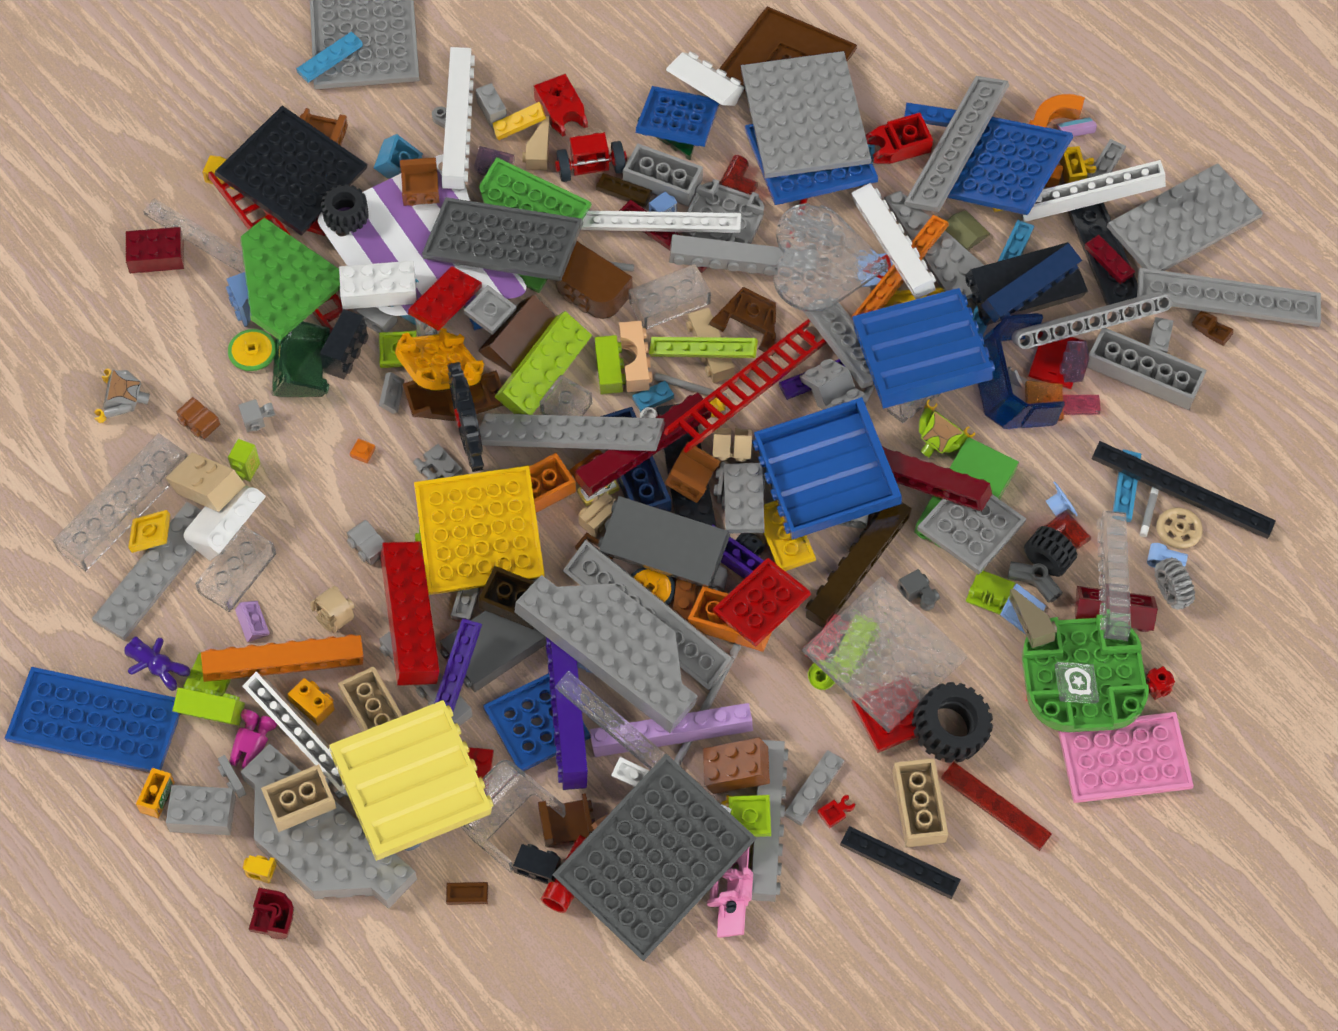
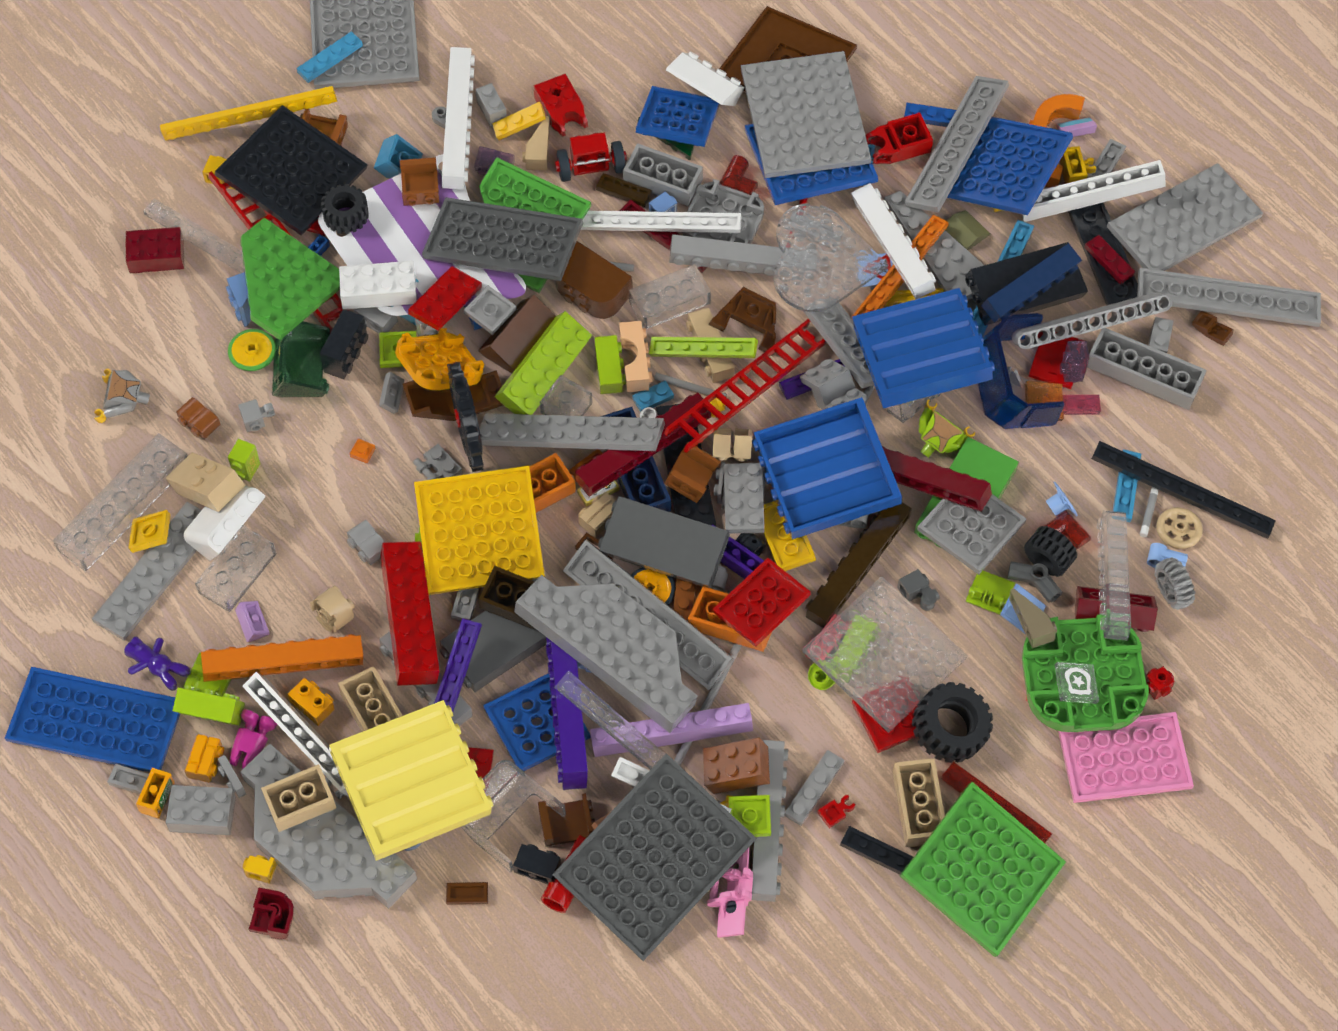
(127, 779): none -> light grey plate
(204, 758): none -> light orange brick
(247, 113): none -> yellow plate
(319, 245): none -> blue piece
(983, 869): none -> bright green plate

